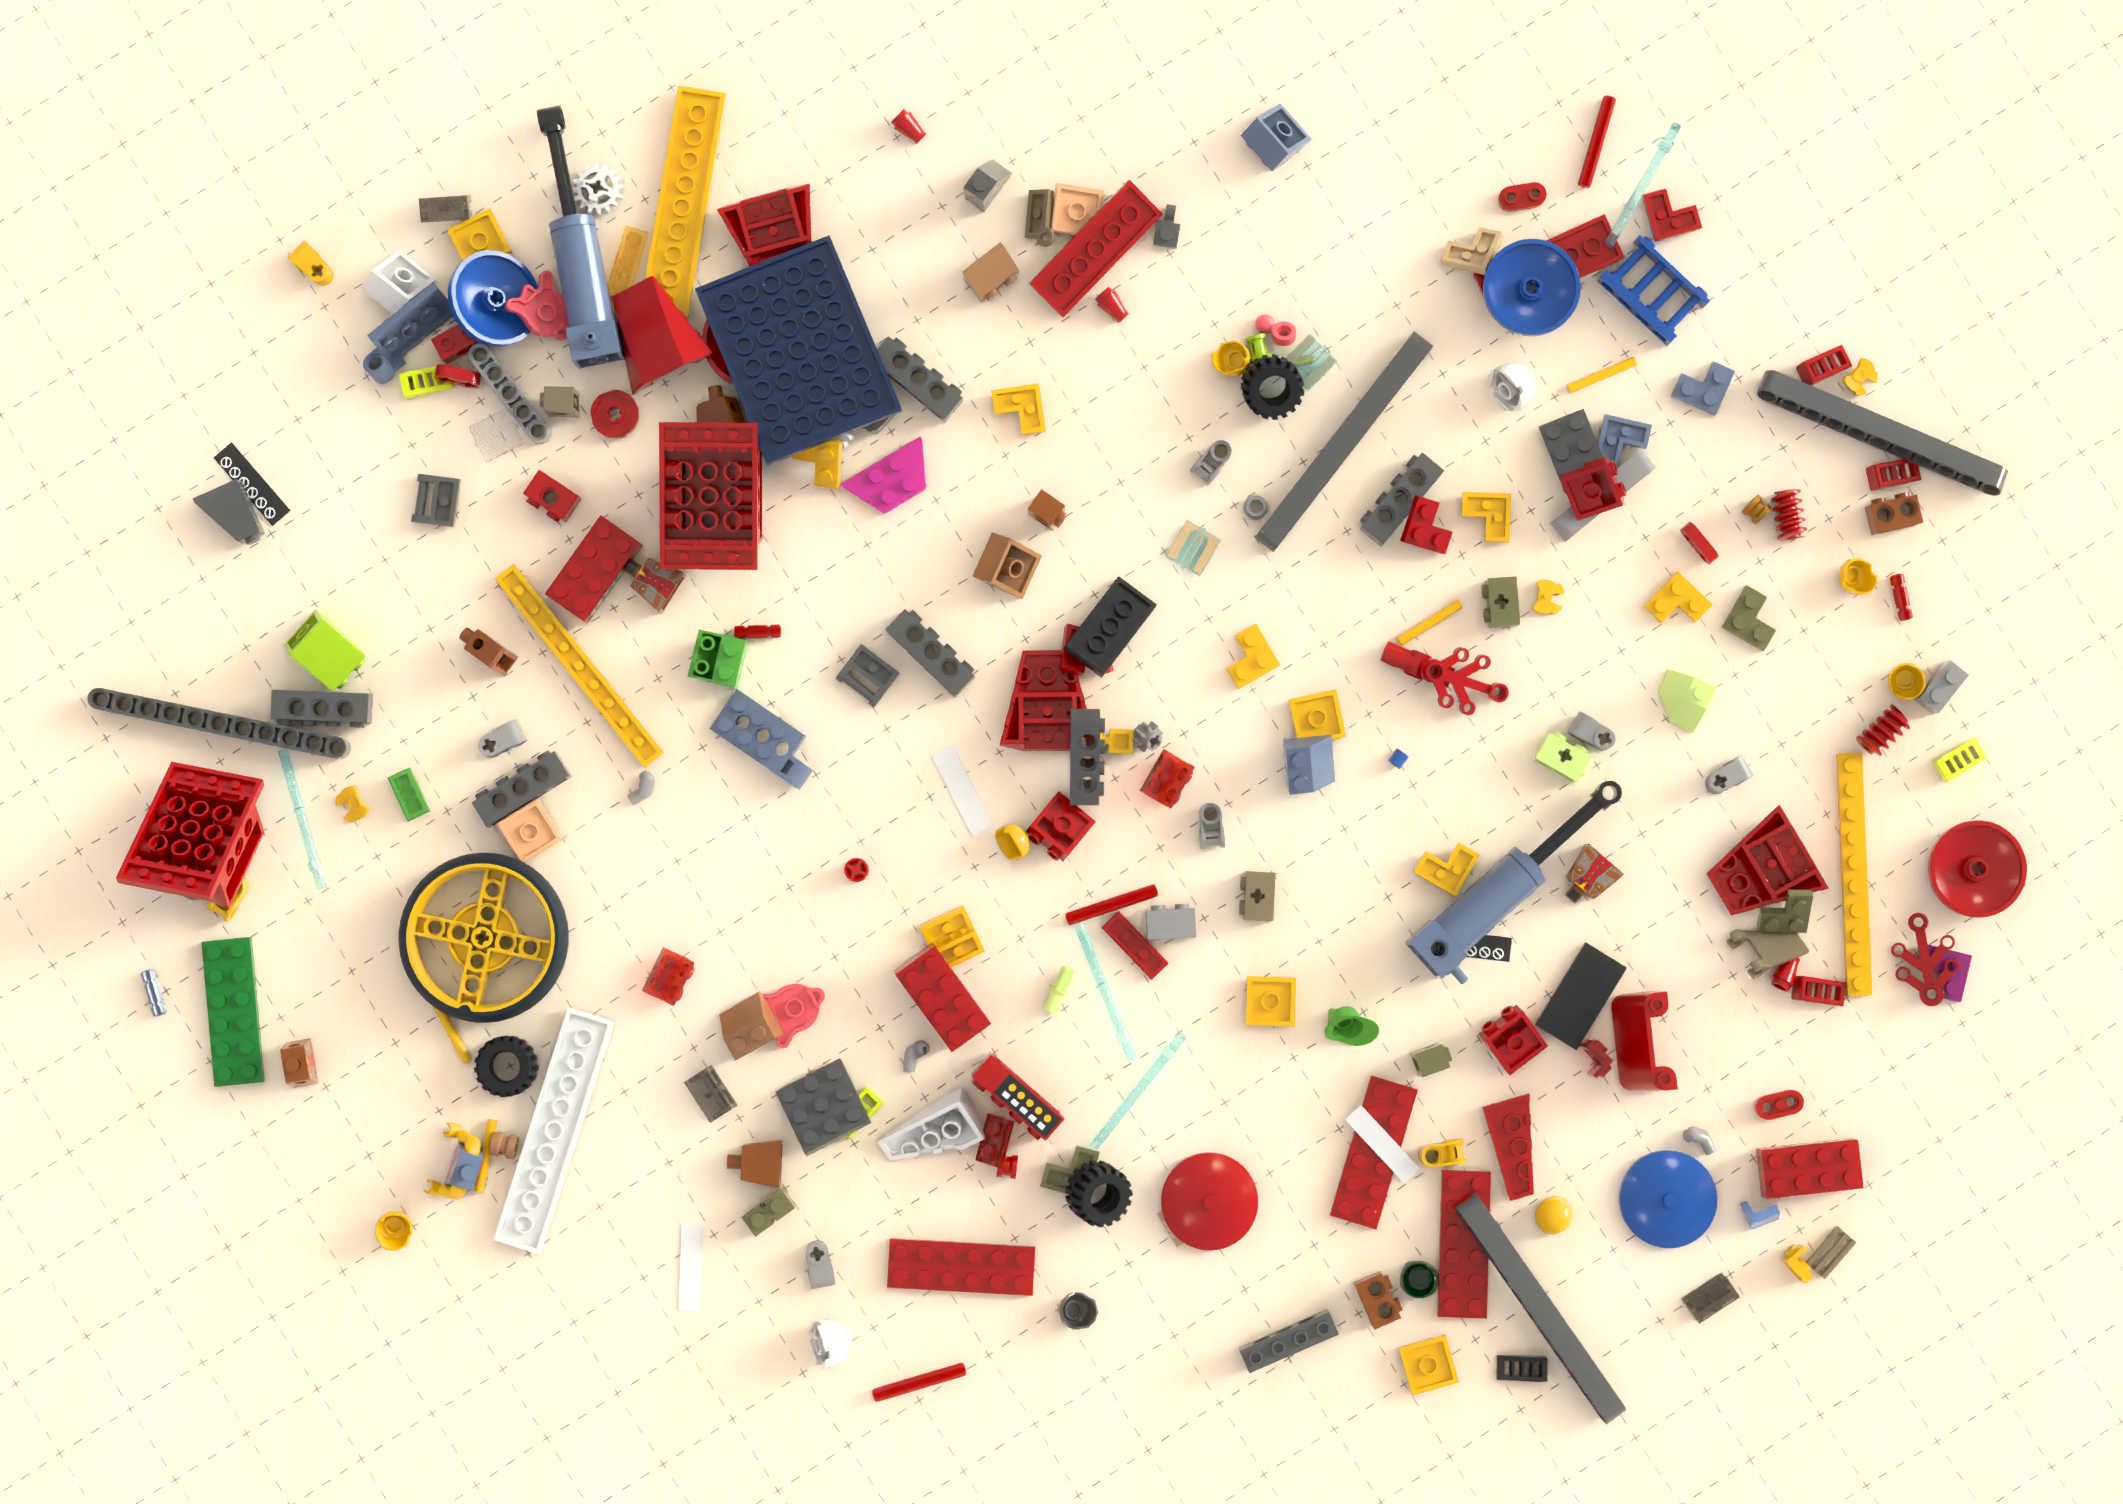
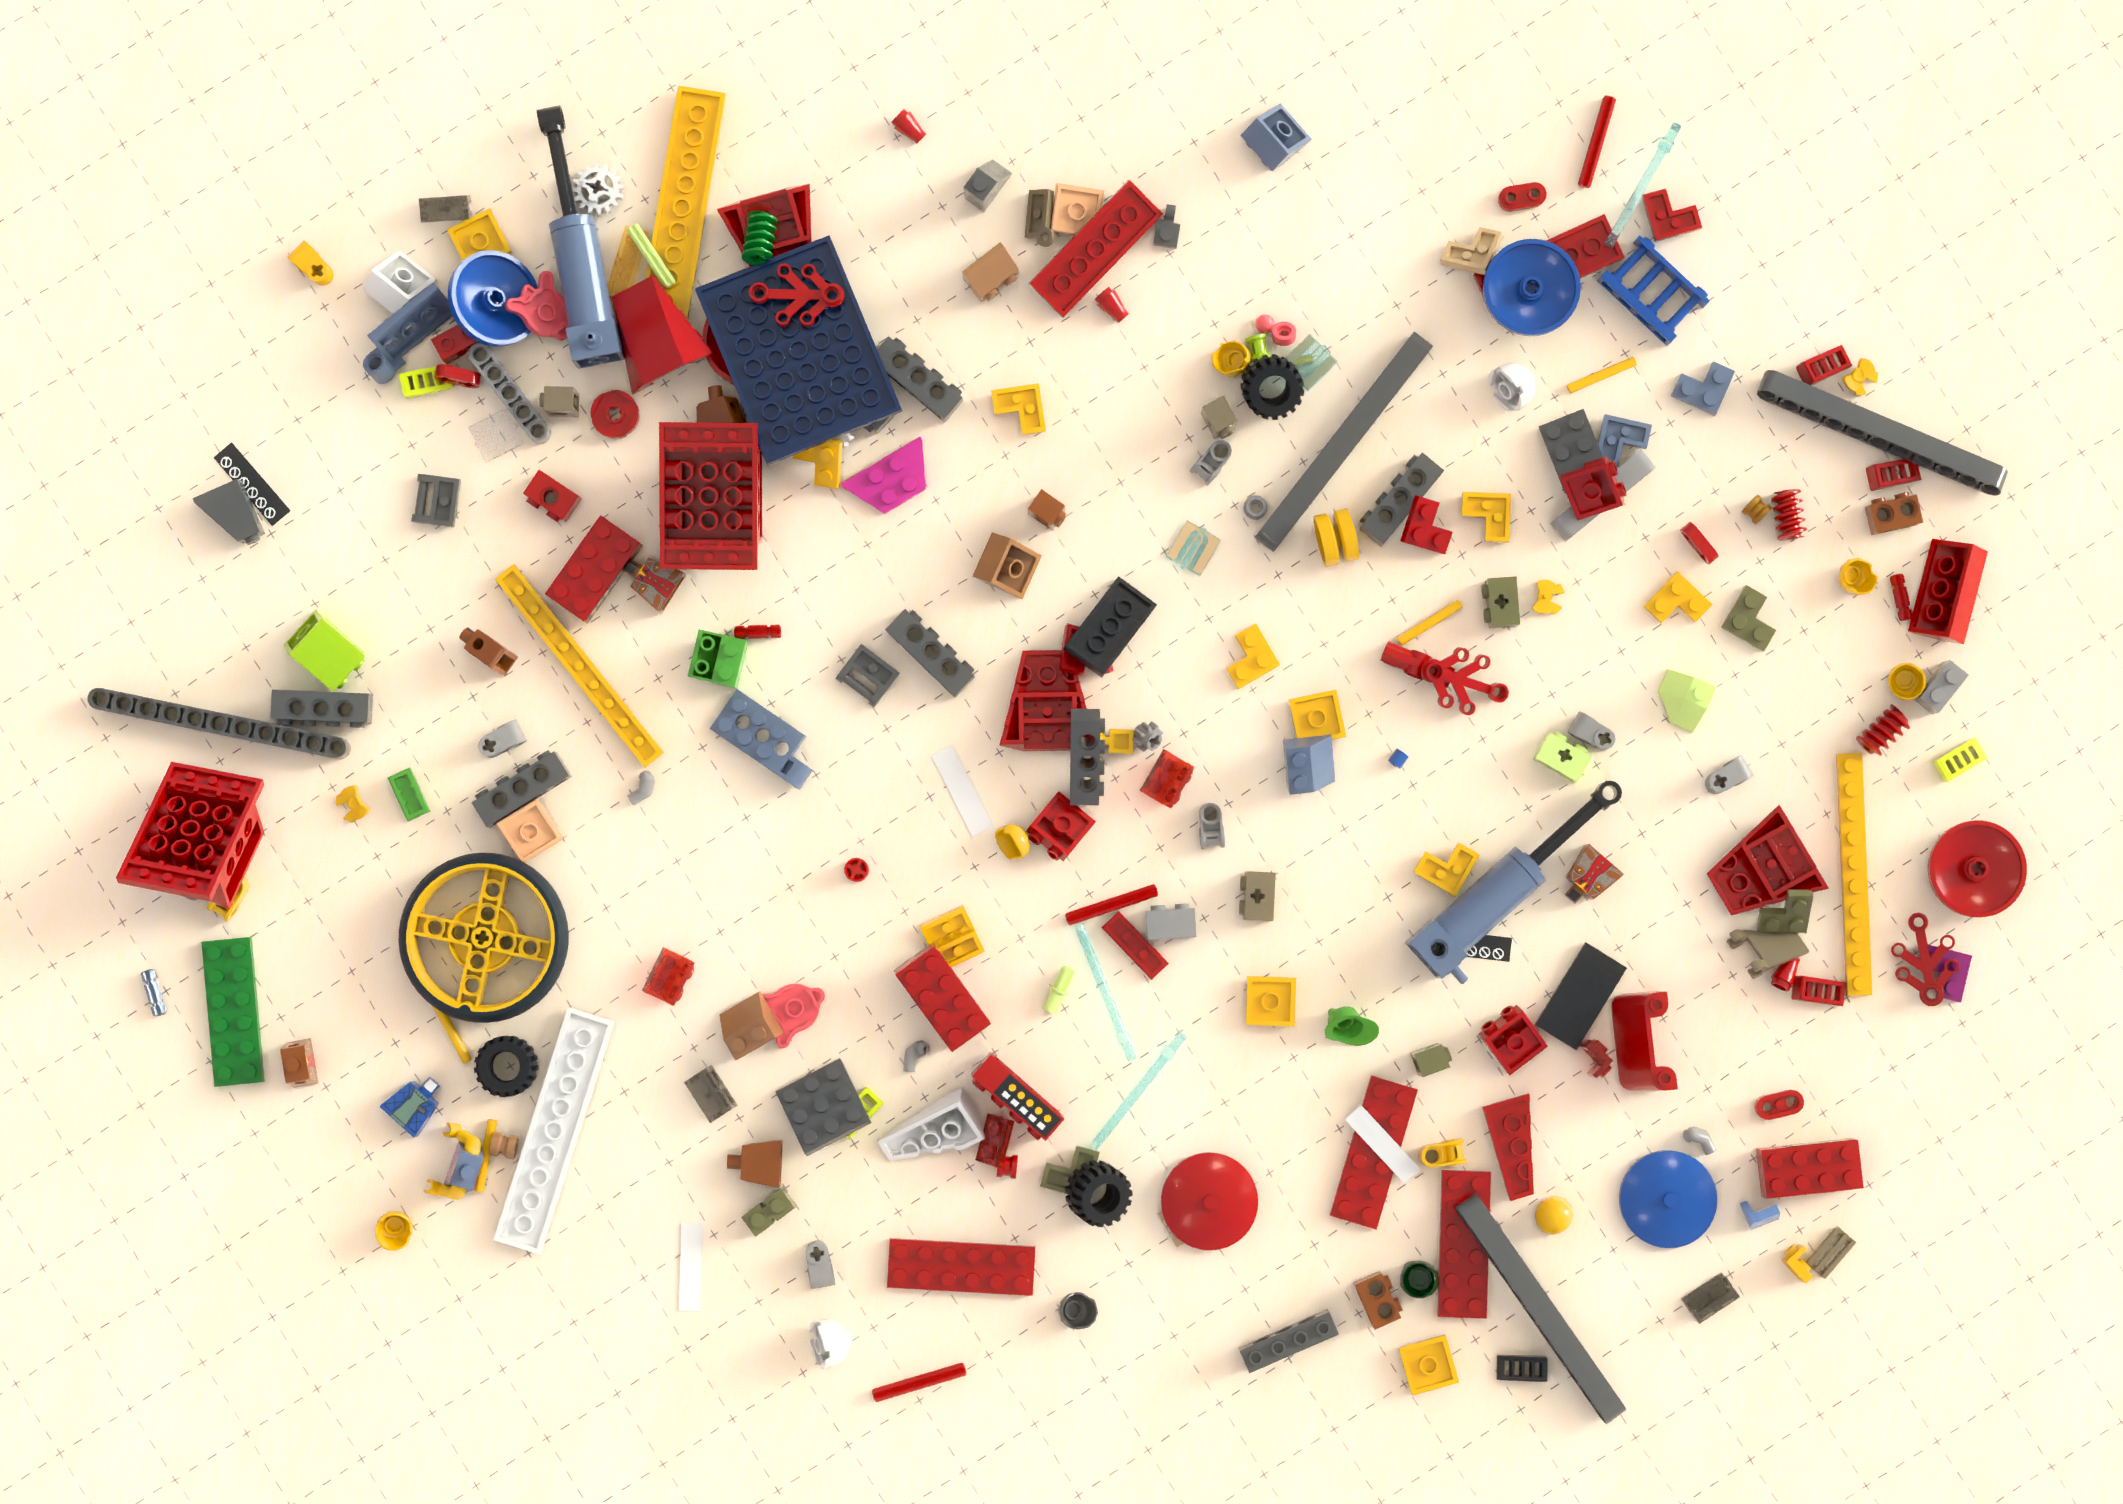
(315, 864): clear light blue bar -> none
(412, 1105): none -> torso
(651, 256): none -> yellowish green axle
(759, 238): none -> green piece
(800, 294): none -> red plant
(1219, 418): none -> dark tan brick
(1332, 538): none -> yellow wheel
(1948, 590): none -> red slope

